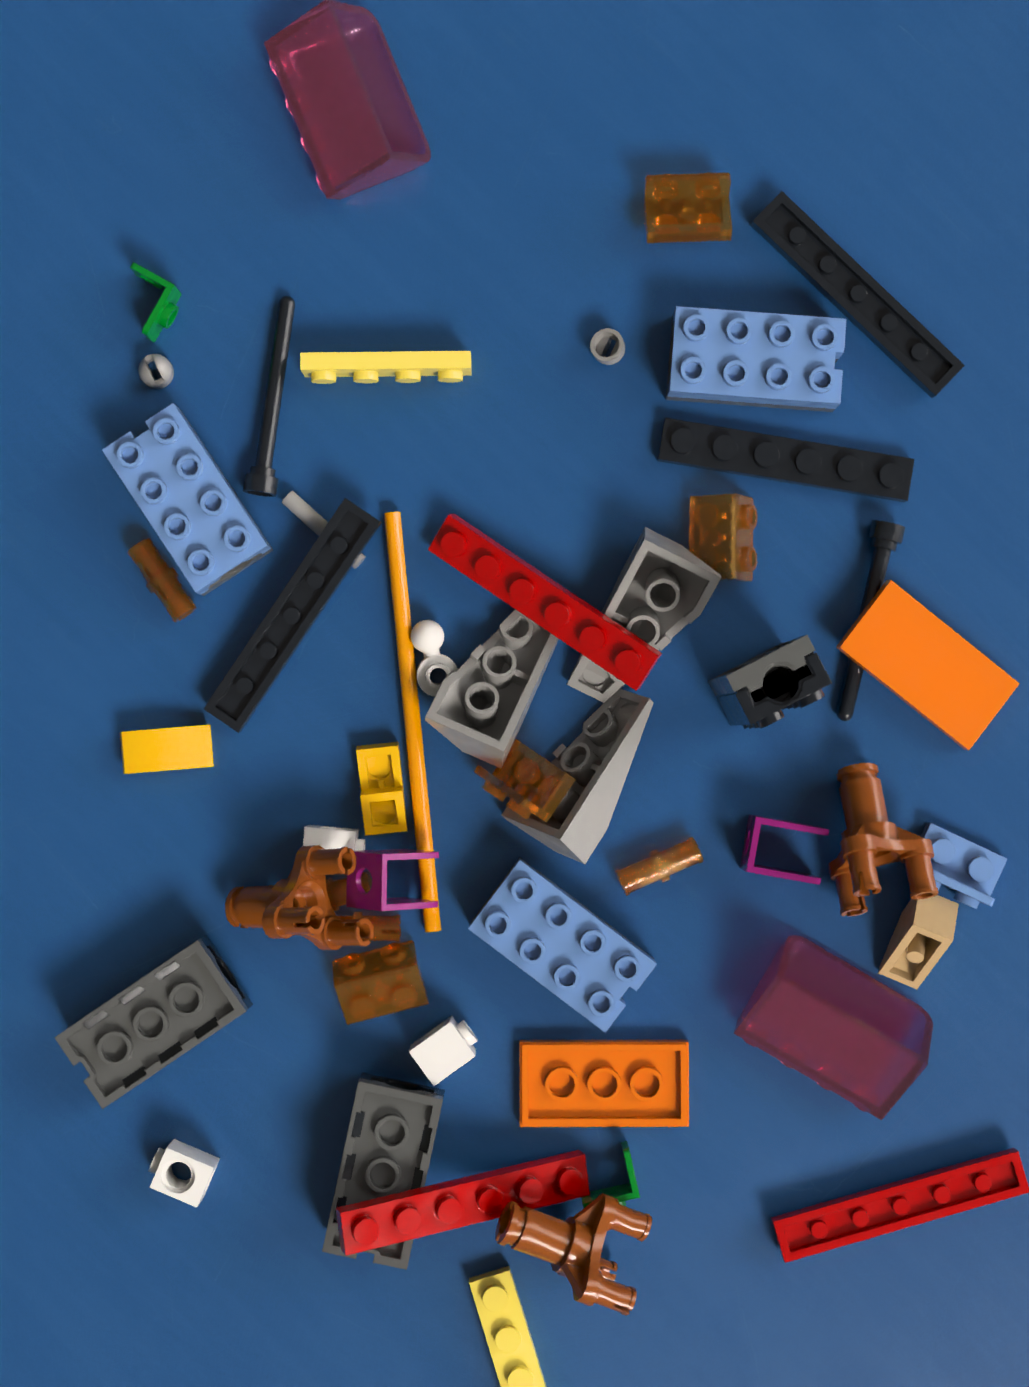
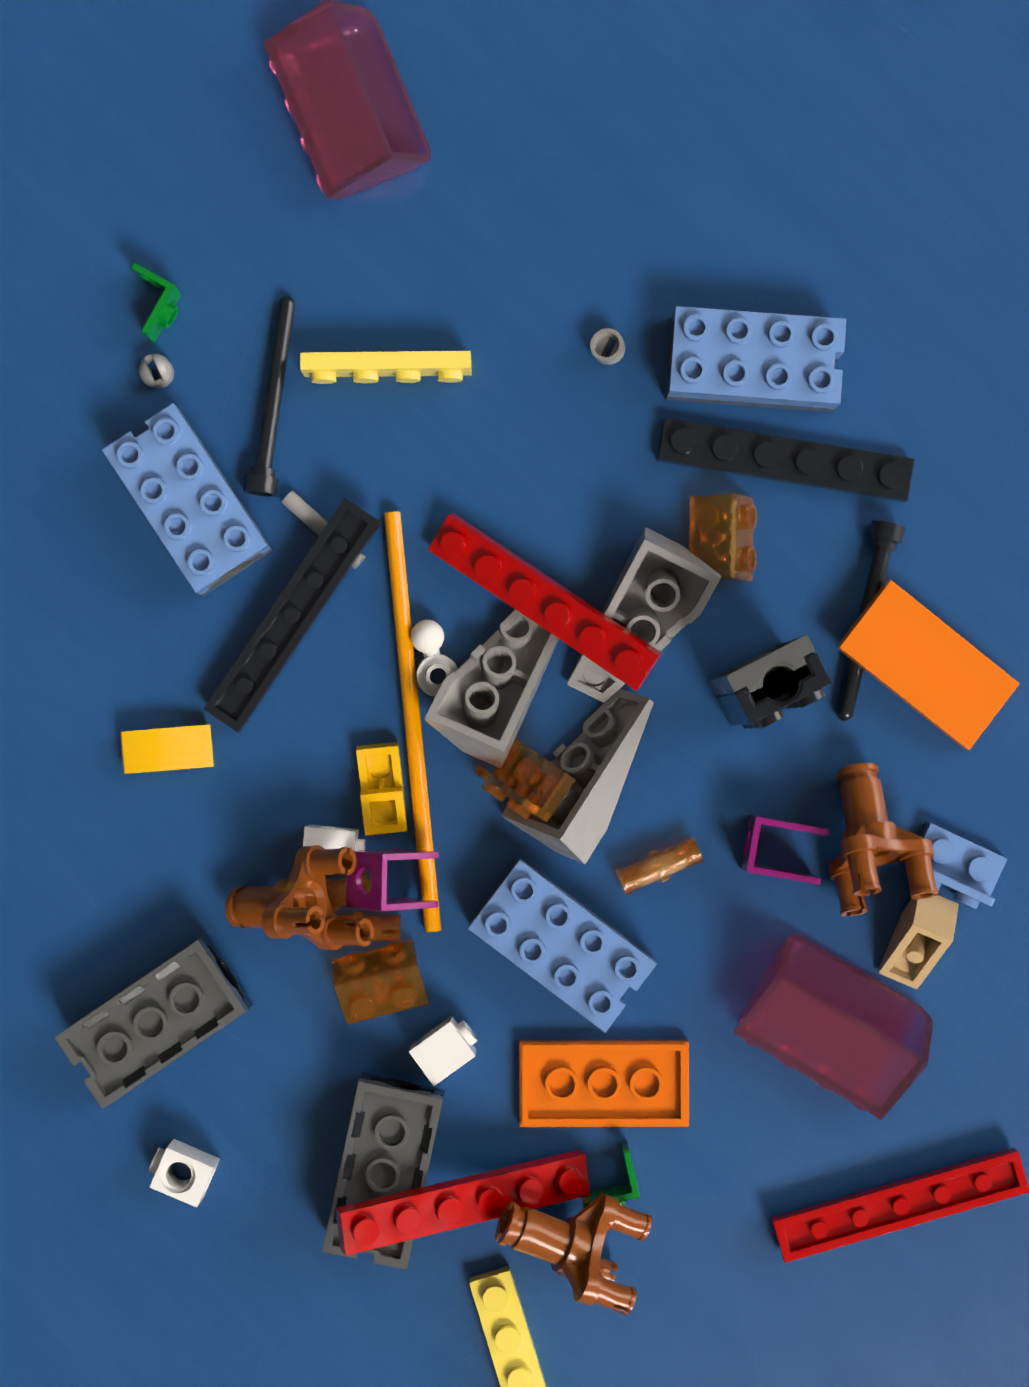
(162, 580): clear orange pin -> none
(687, 207): clear orange bracket -> none
(857, 294): black plate -> none

